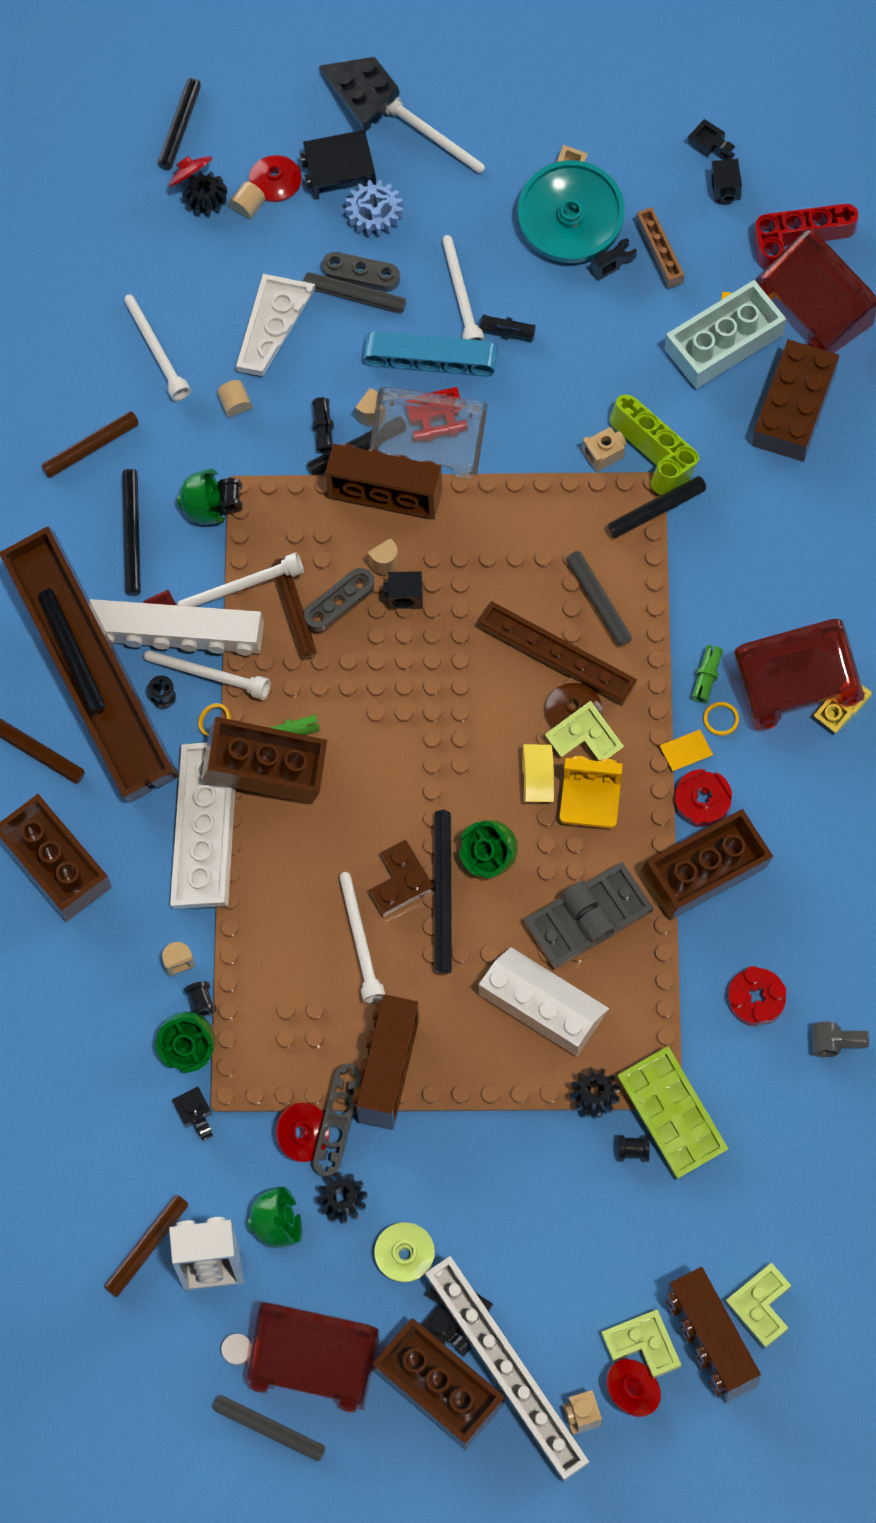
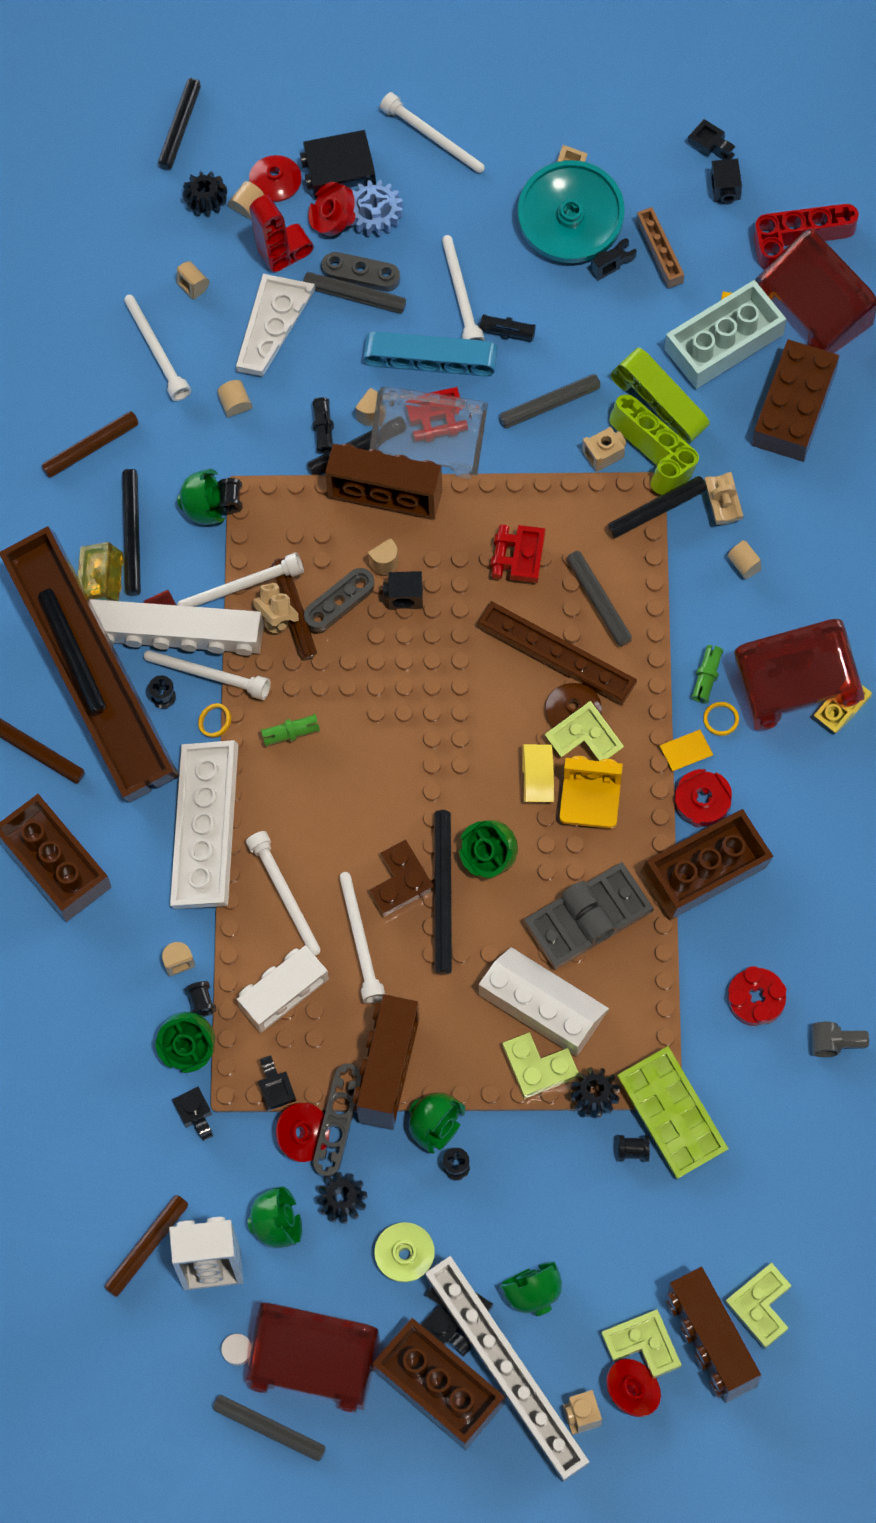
(101, 570): none -> clear yellow bracket
(187, 168): red dish -> none
(191, 280): none -> tan brick
(260, 845): none -> white piece
(264, 760): reddish brown brick -> none
(275, 242): none -> red beam
(275, 608): none -> tan hips
(276, 1087): none -> black plate
(282, 988): none -> white brick
(342, 213): none -> red plate
(361, 87): black wing -> none
(434, 1120): none -> green cylinder
(449, 1159): none -> black bush
(527, 553): none -> red plate
(533, 1289): none -> green cylinder
(537, 1073): none -> yellowish green plate
(549, 400): none -> dark grey axle
(661, 394): none -> lime beam
(723, 499): none -> tan hips
(745, 559): none -> tan brick

